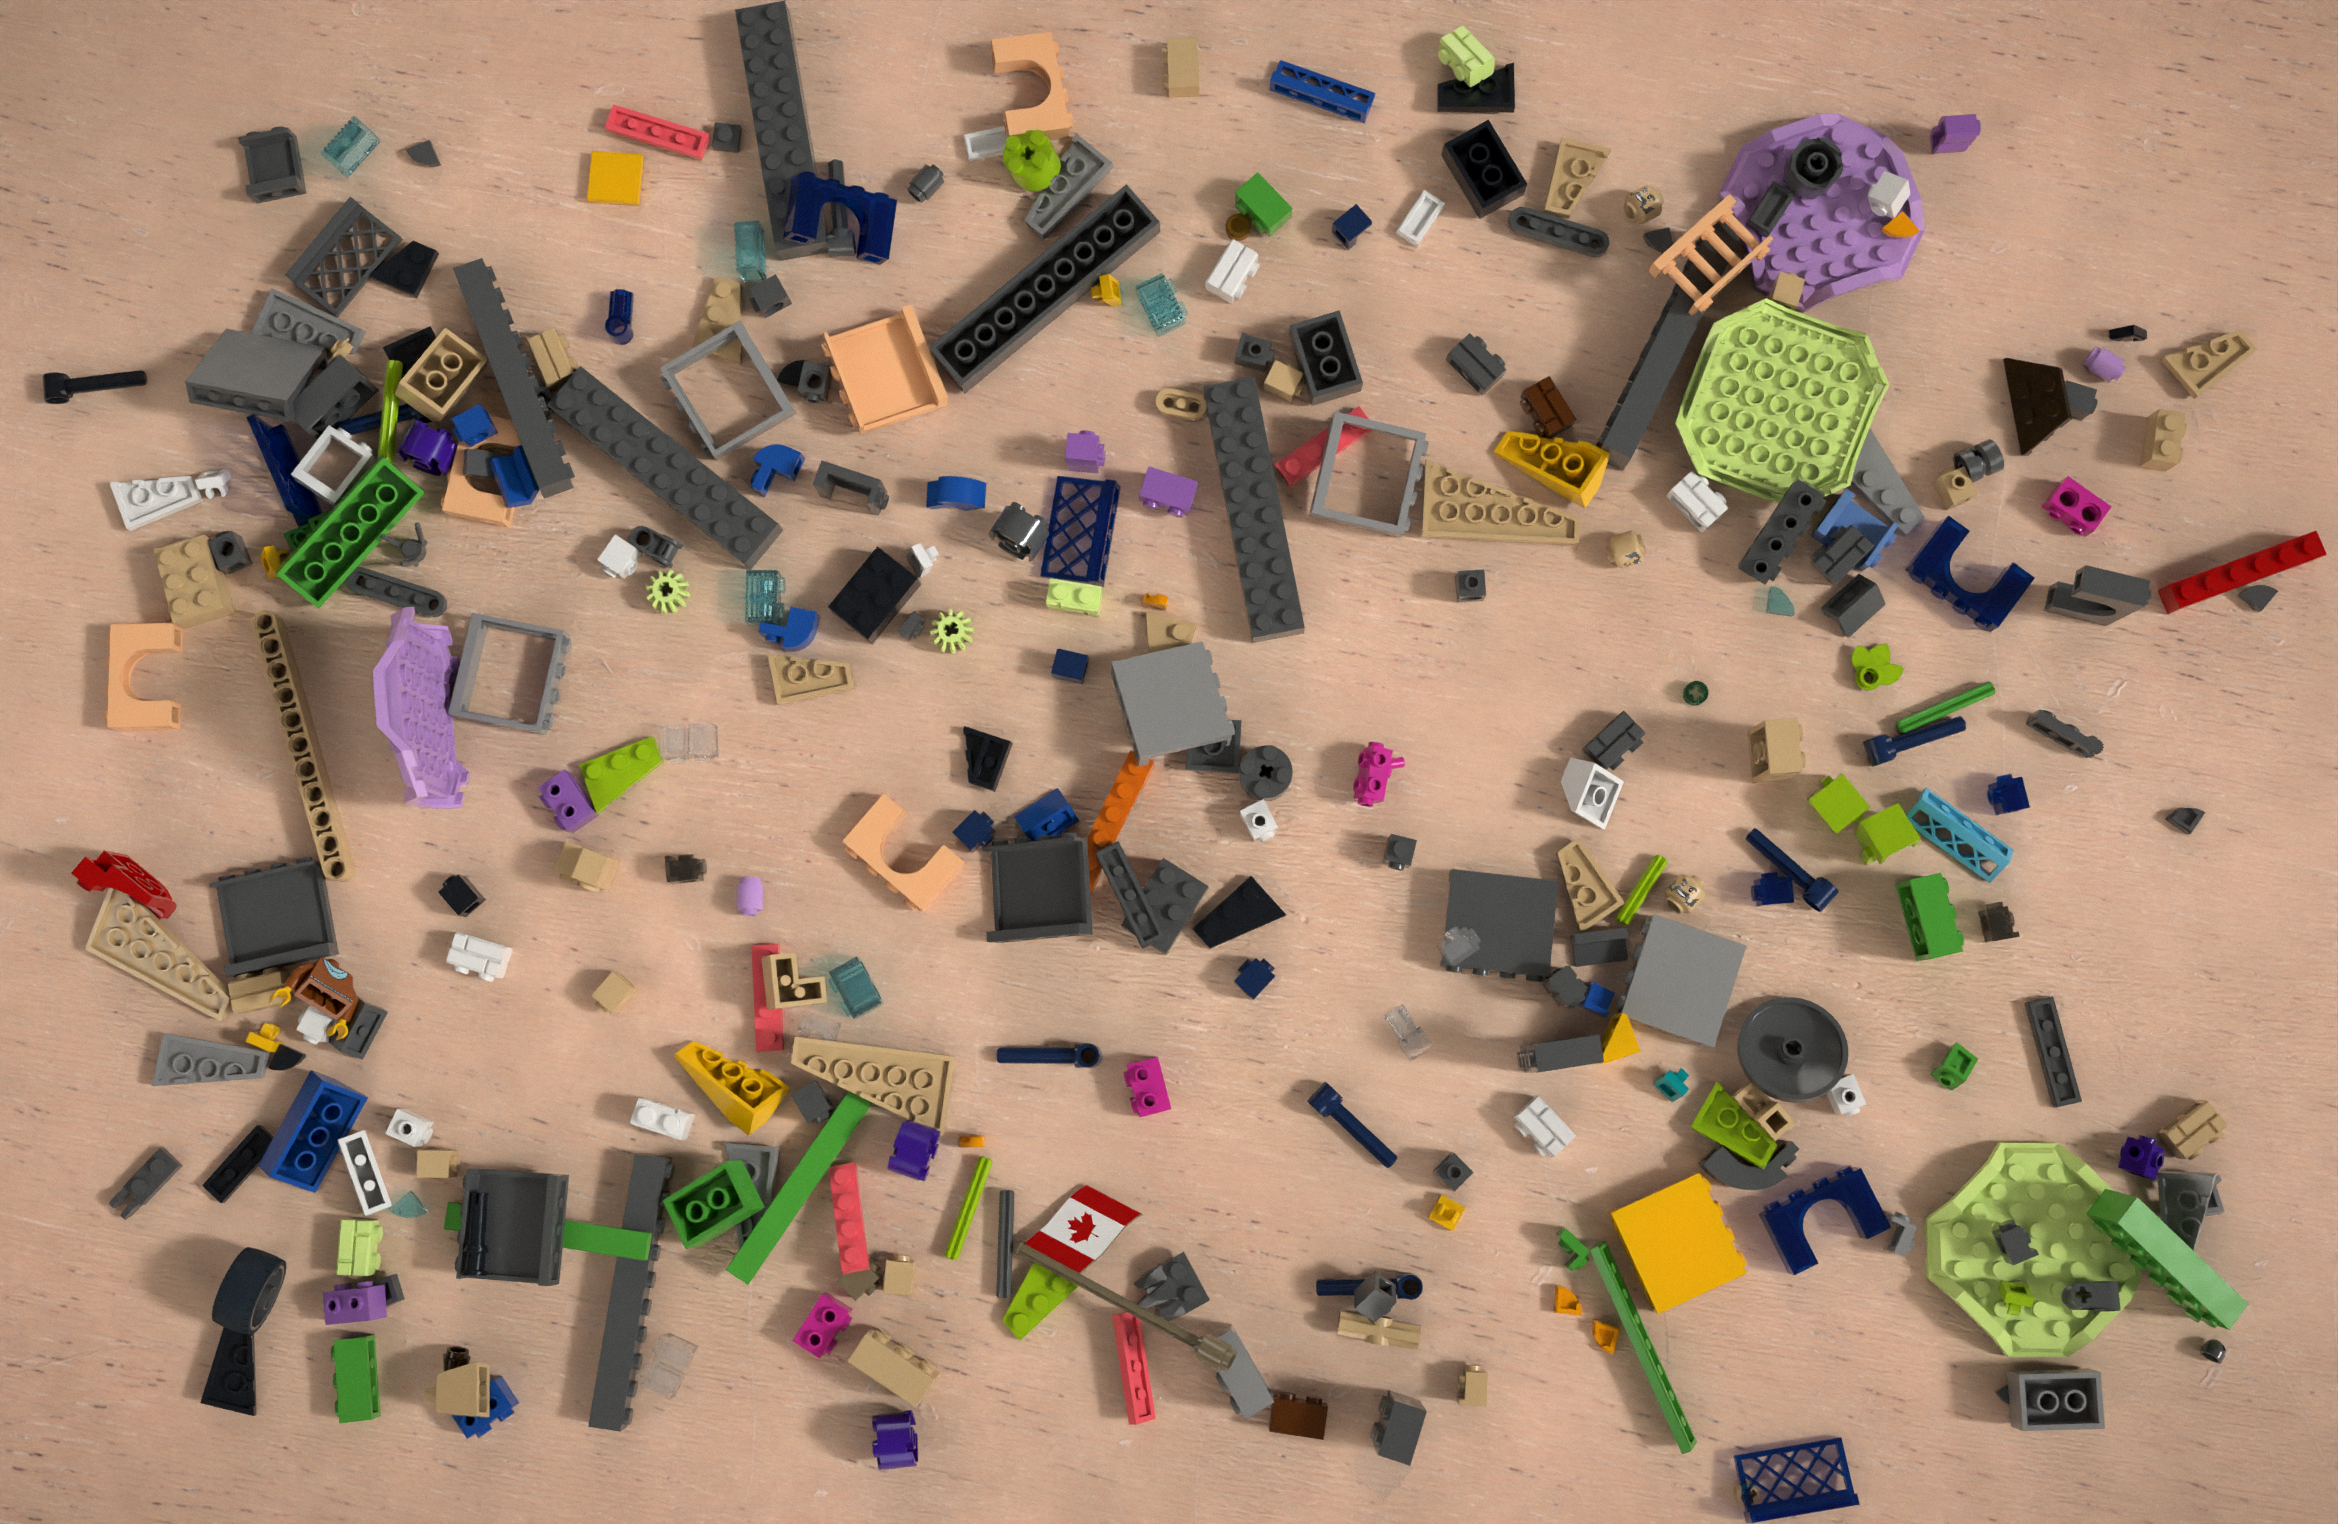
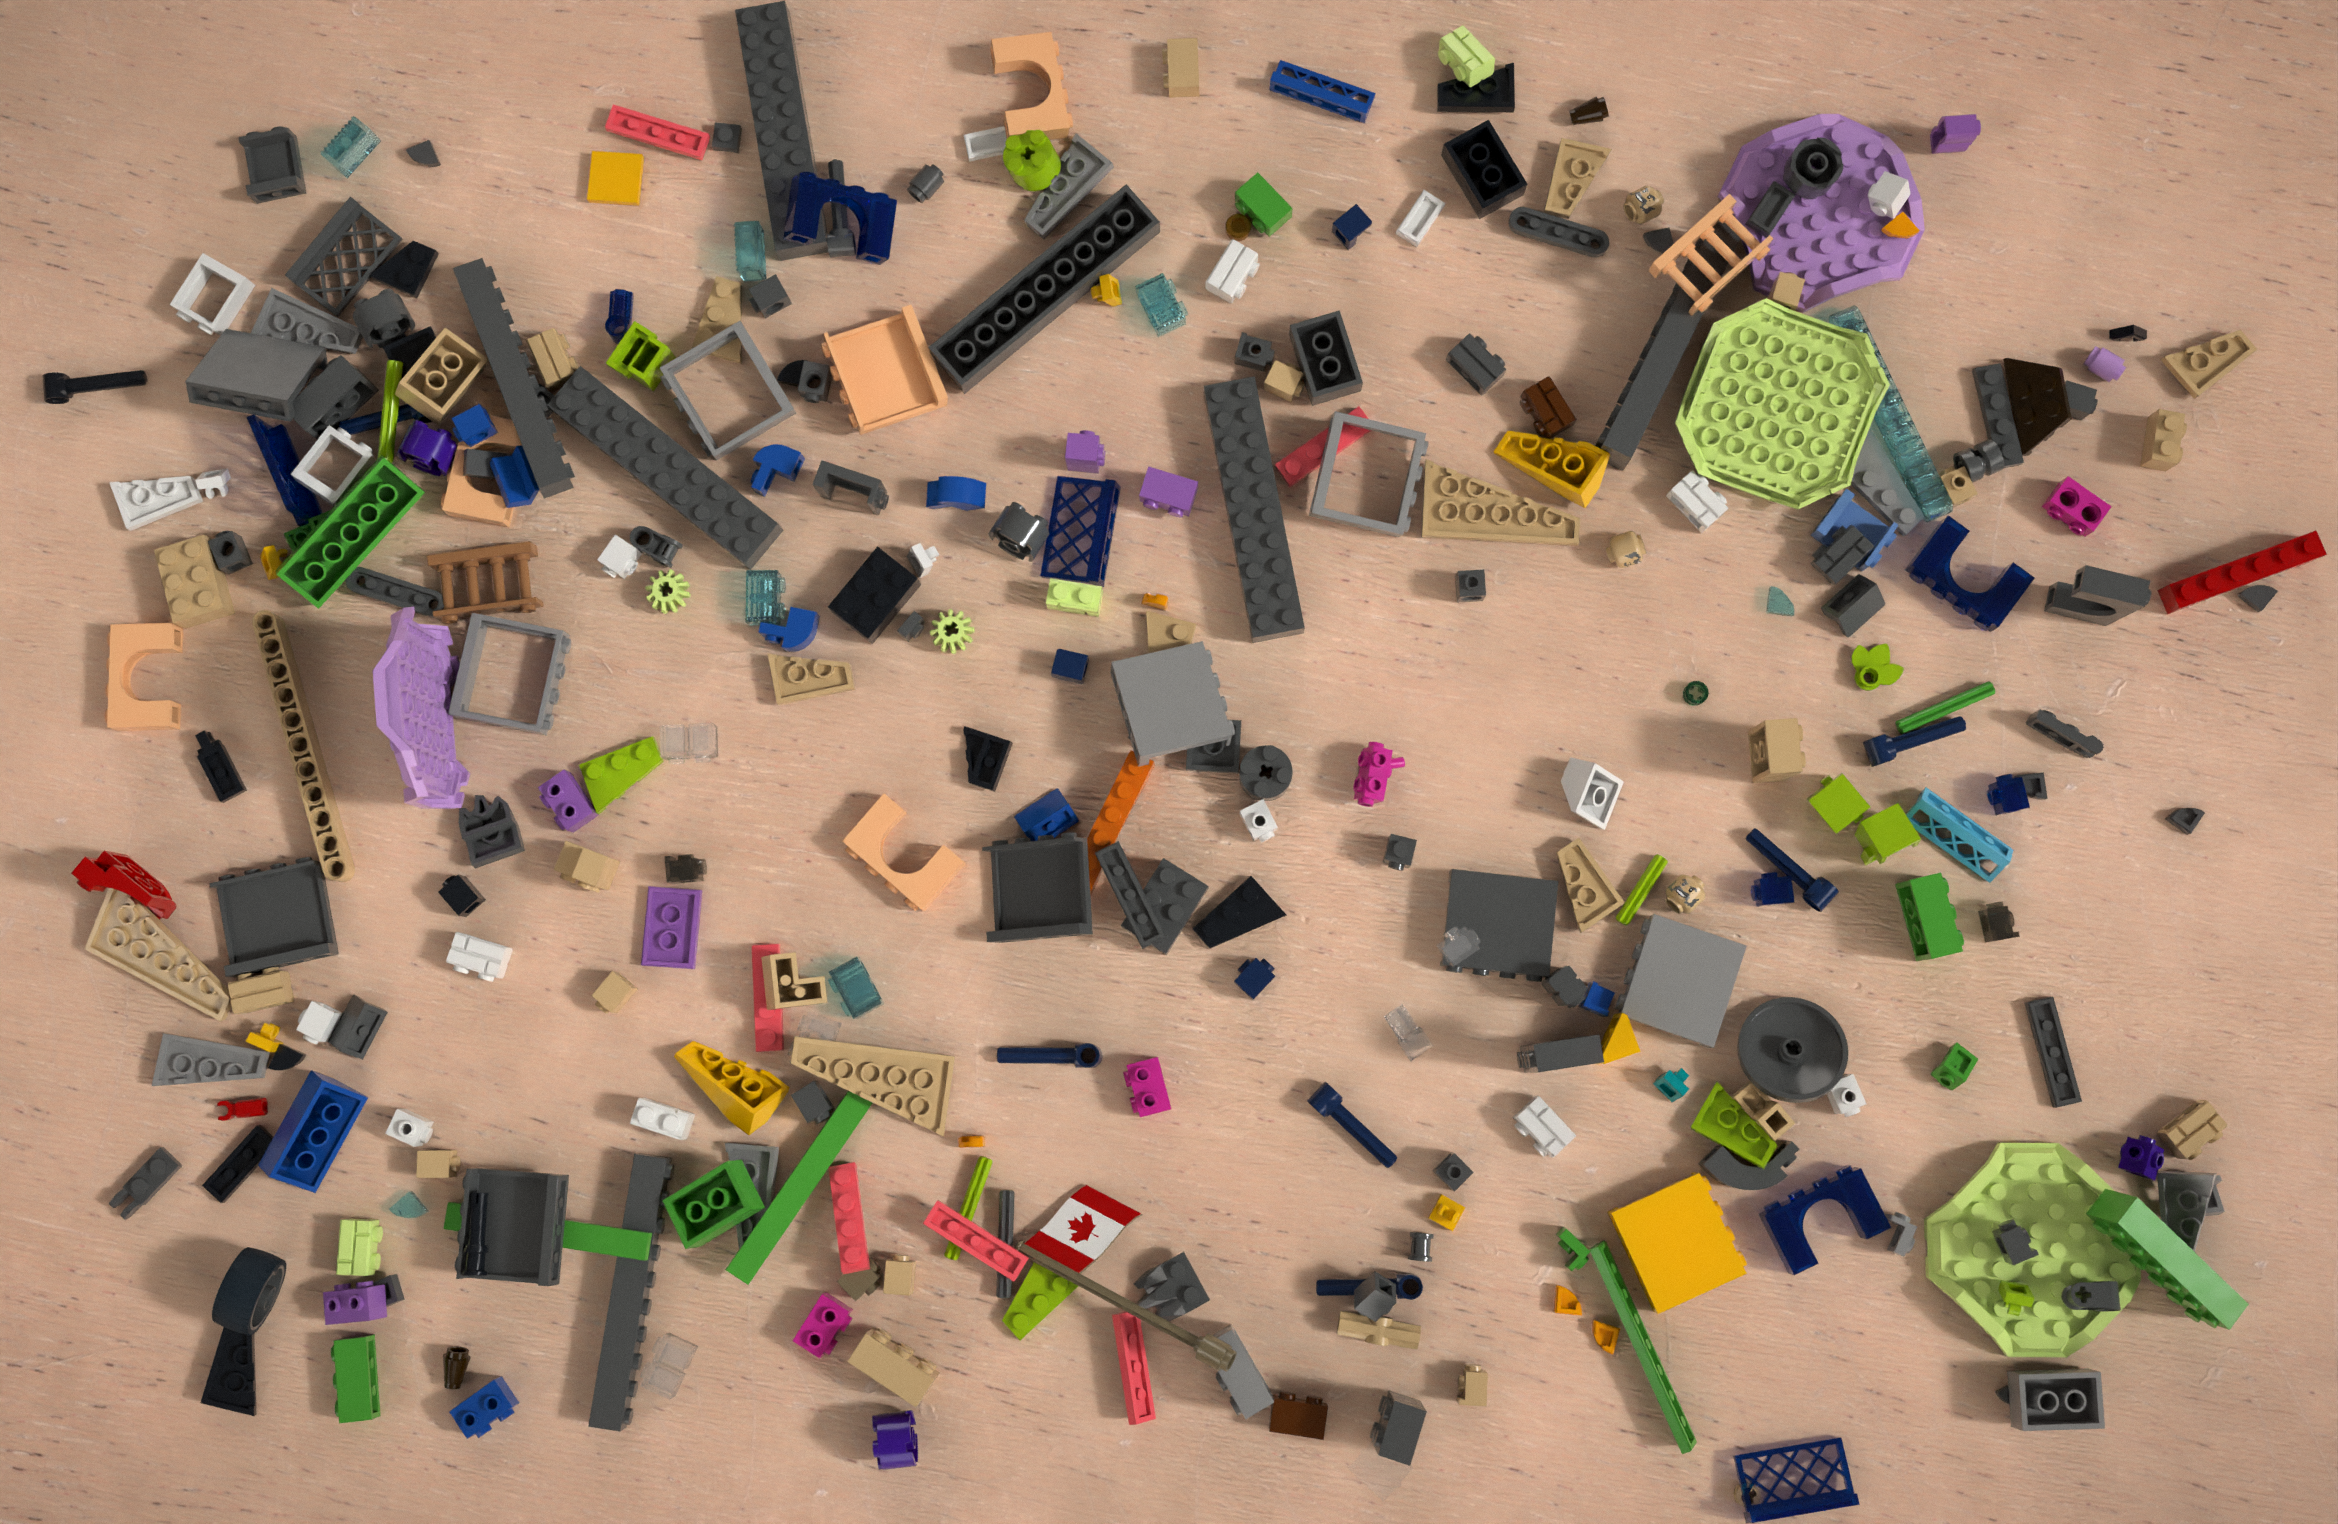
(194, 284): none -> white window
(219, 767): none -> black hinge
(244, 1108): none -> red bar
(324, 988): dark orange torso -> none
(341, 348): tan plate -> none
(364, 1173): white brick -> none
(382, 318): none -> dark grey brick
(410, 549): dark grey plant -> none
(462, 1391): tan torso -> none
(470, 561): none -> medium nougat fence
(490, 831): none -> dark grey plate
(640, 356): none -> lime plate
(671, 927): none -> medium lavender tile
(749, 896): lavender brick -> none
(913, 1150): dark purple brick -> none
(975, 830): dark blue brick -> none
(976, 1240): none -> coral plate
(1182, 401): tan plate -> none
(1420, 1246): none -> dark grey bush
(1590, 111): none -> dark brown cone
(1599, 947): dark grey panel -> none
(1614, 741): dark grey brick -> none
(1781, 531): dark grey brick -> none
(1902, 434): none -> clear light blue beam
(1998, 412): none -> dark grey plate
(2035, 785): none -> dark grey tile
(2213, 1351): dark grey hinge -> none

